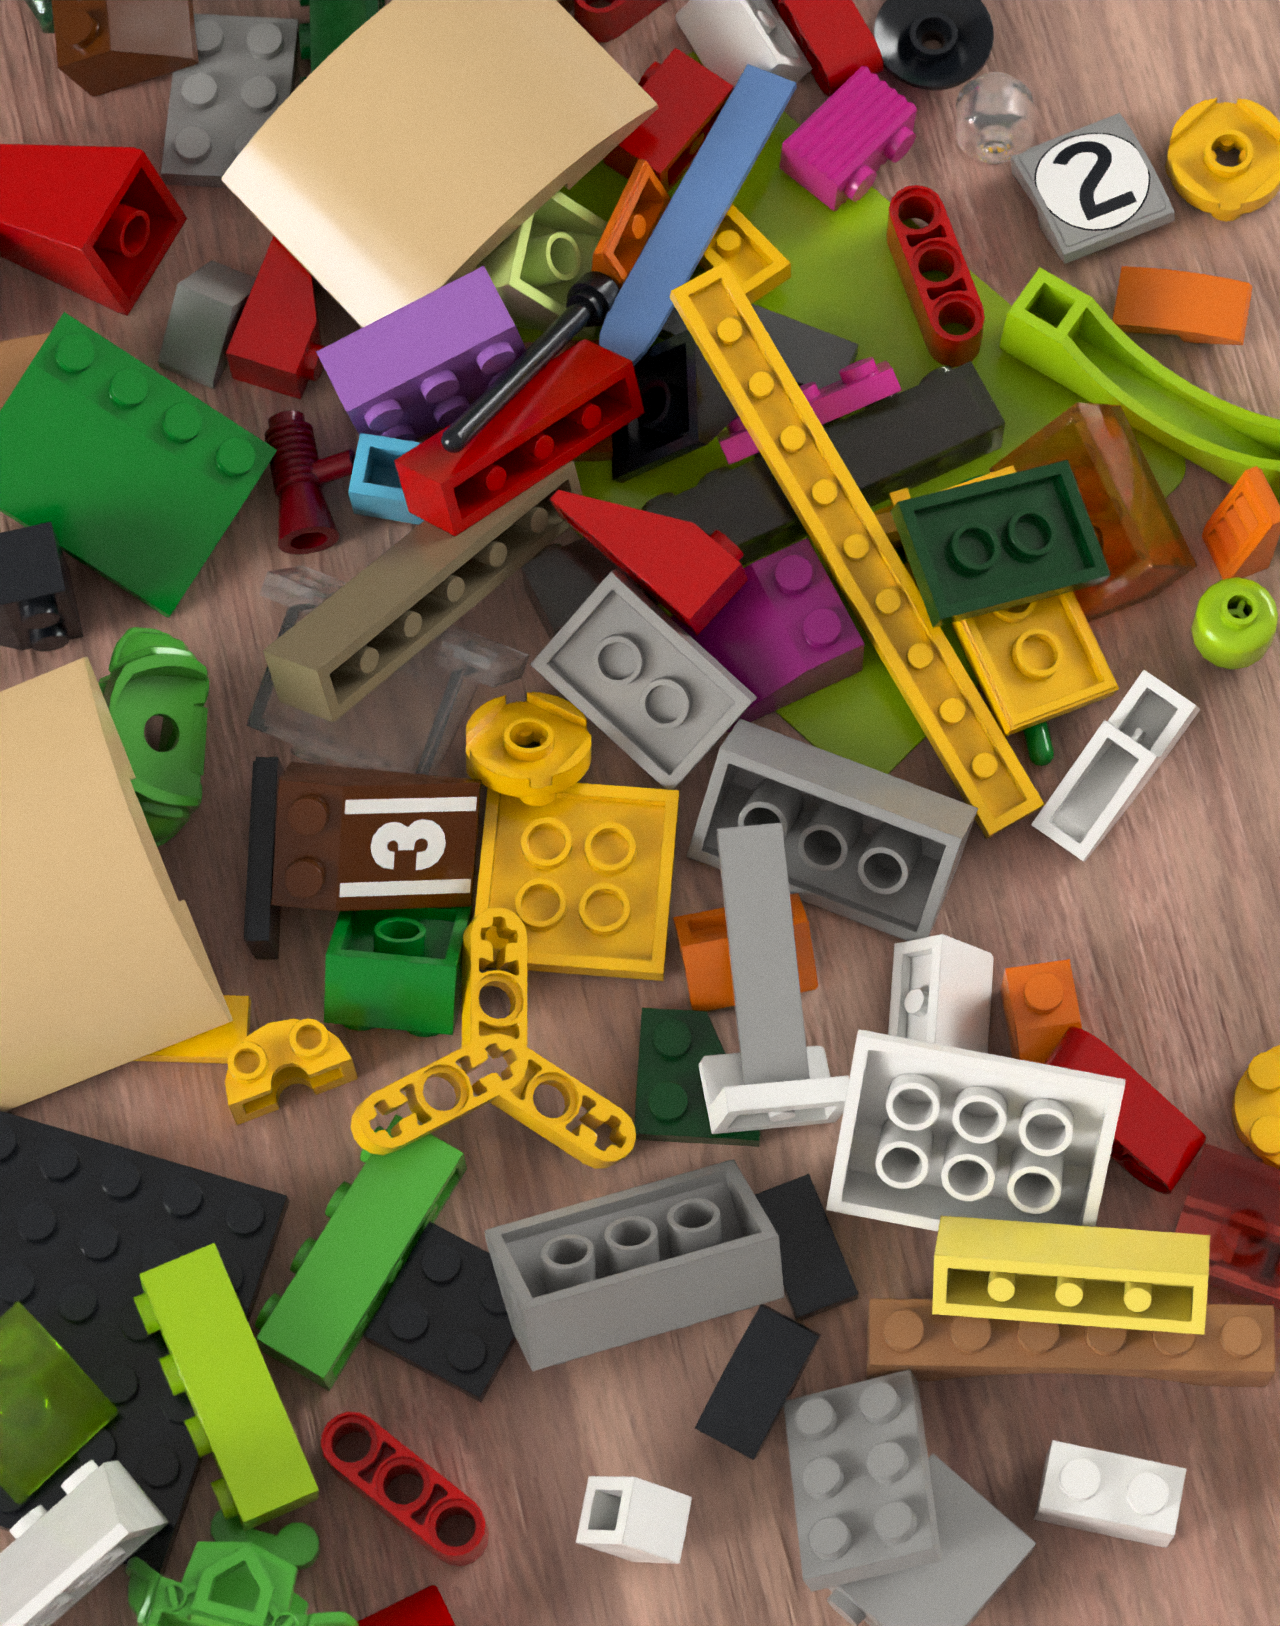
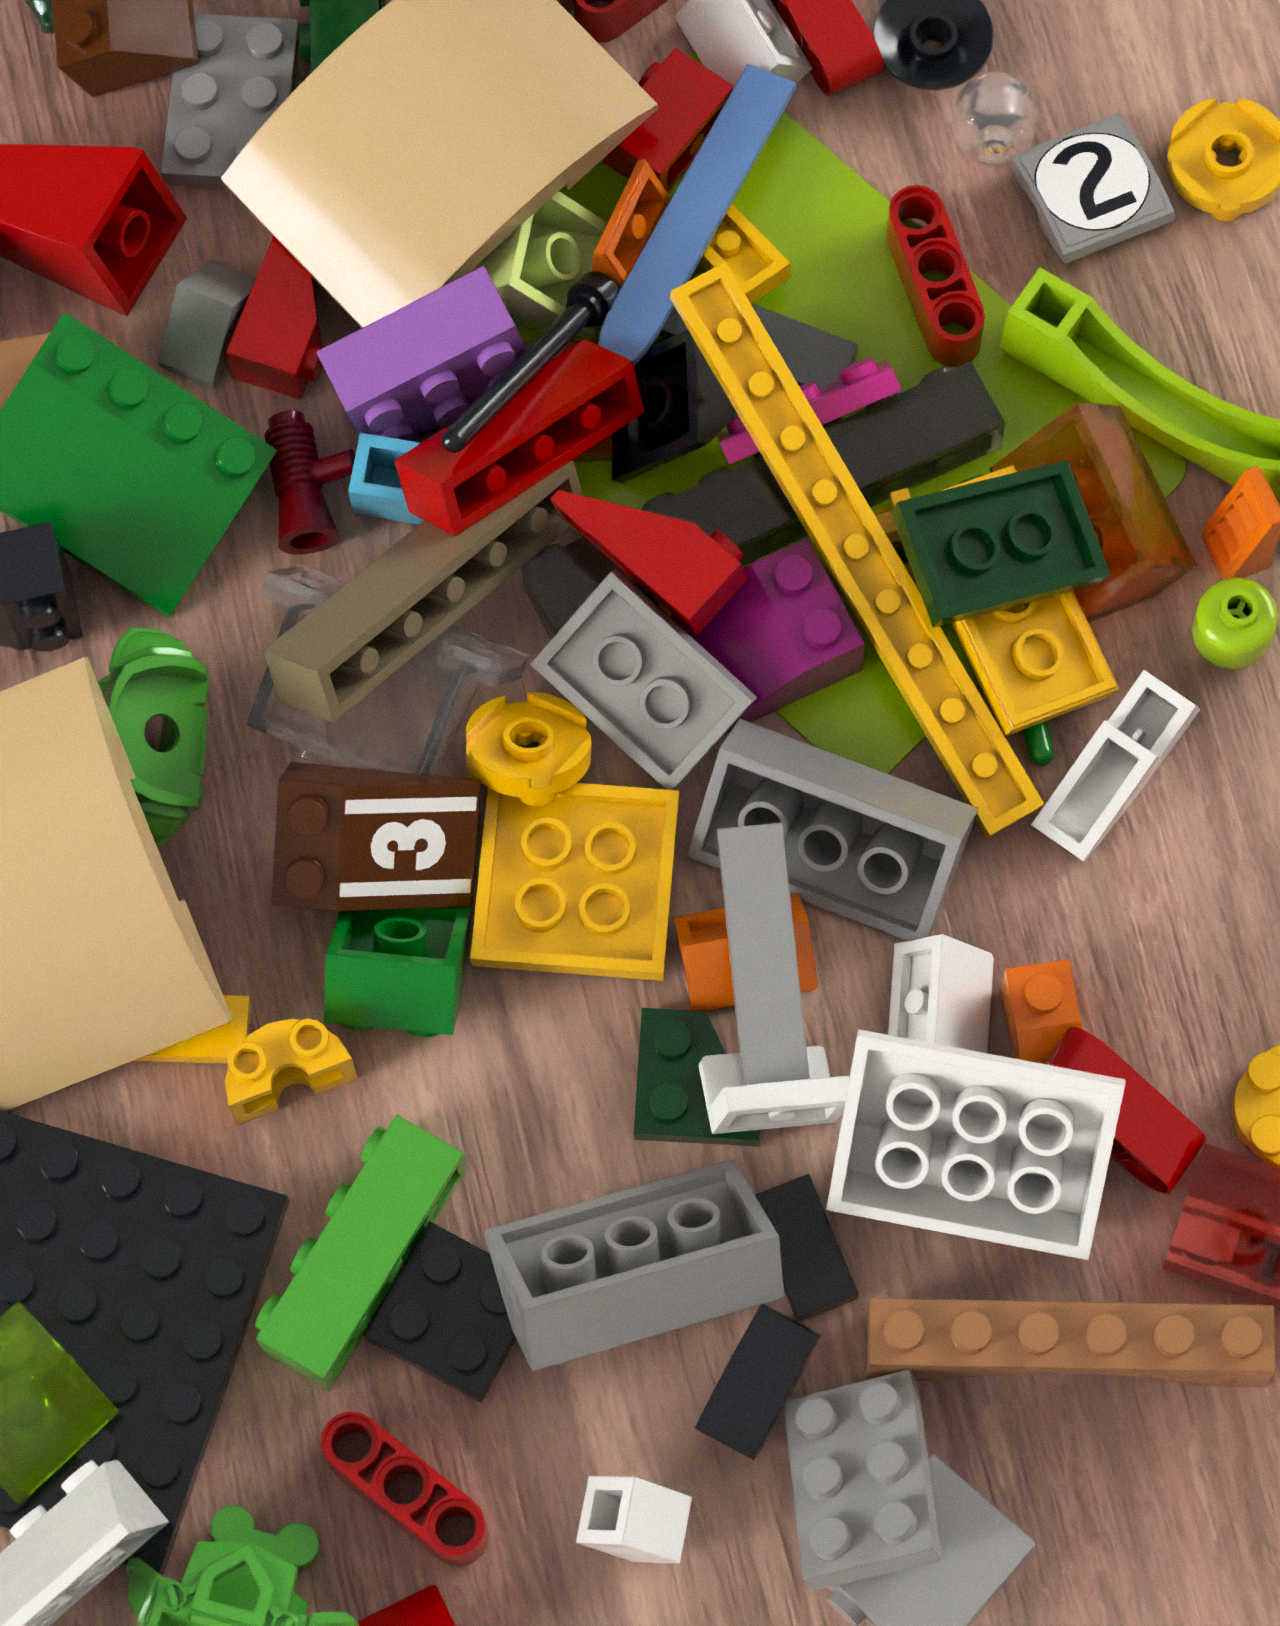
(227, 1387): lime brick -> none
(261, 917): black tile -> none
(499, 1038): yellow piece -> none
(850, 139): dark pink brick -> none
(1071, 1274): light yellow brick -> none
(1110, 1494): white brick -> none
(1182, 304): orange slope -> none

